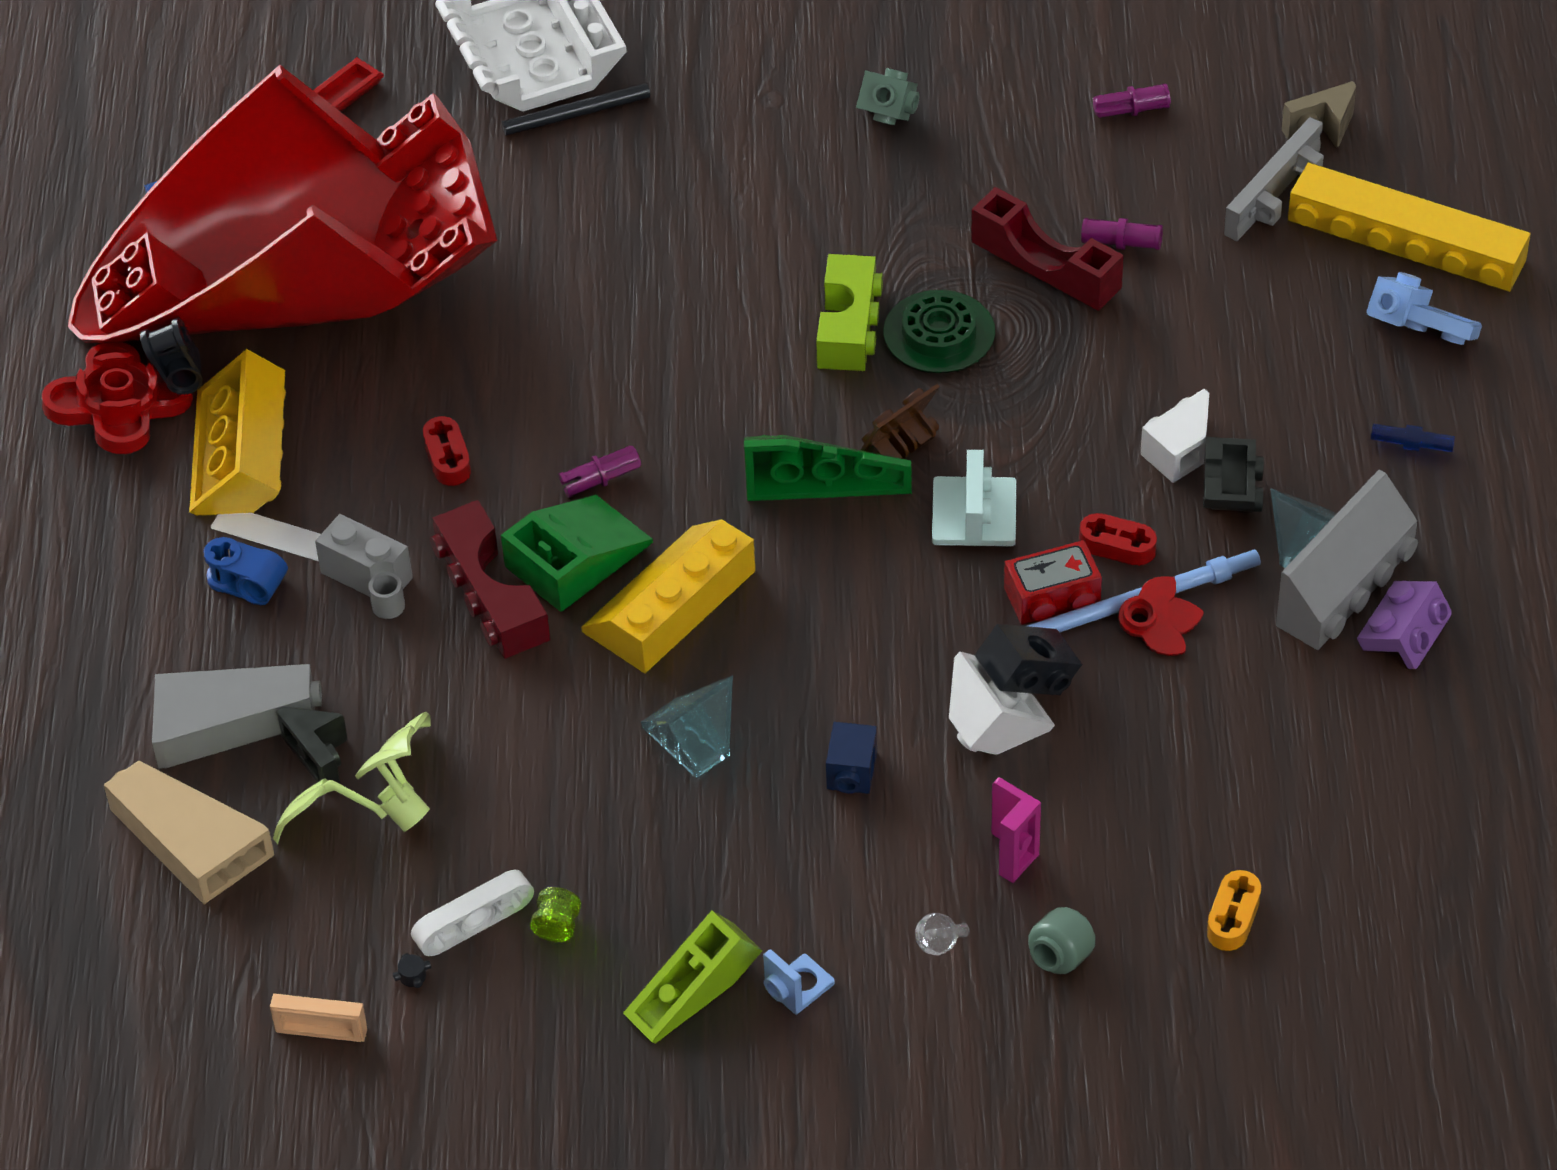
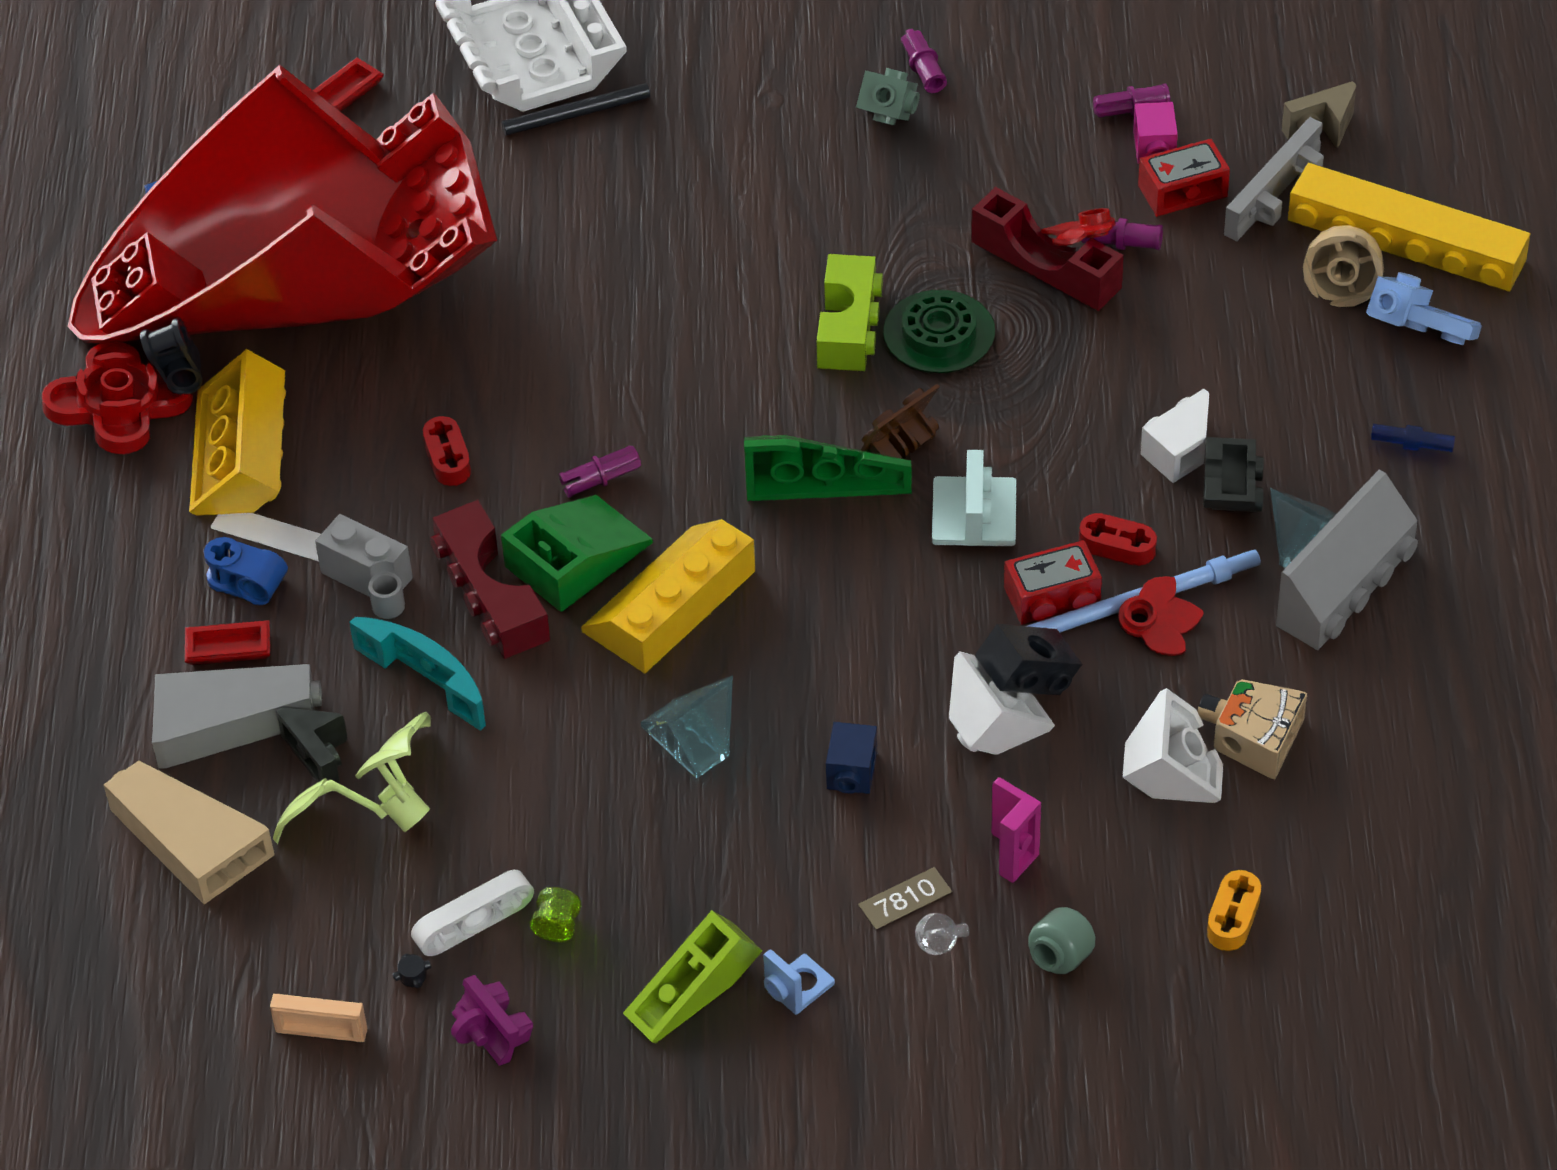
(227, 642): none -> red tile
(386, 641): none -> teal slope
(483, 1019): none -> magenta hips
(905, 898): none -> dark tan sticker
(923, 61): none -> magenta axle
(1091, 224): none -> red plate
(1154, 128): none -> dark pink brick
(1169, 756): none -> white slope
(1183, 177): none -> red brick
(1256, 723): none -> tan torso
(1343, 265): none -> tan cylinder
(1407, 621): medium lavender bracket -> none

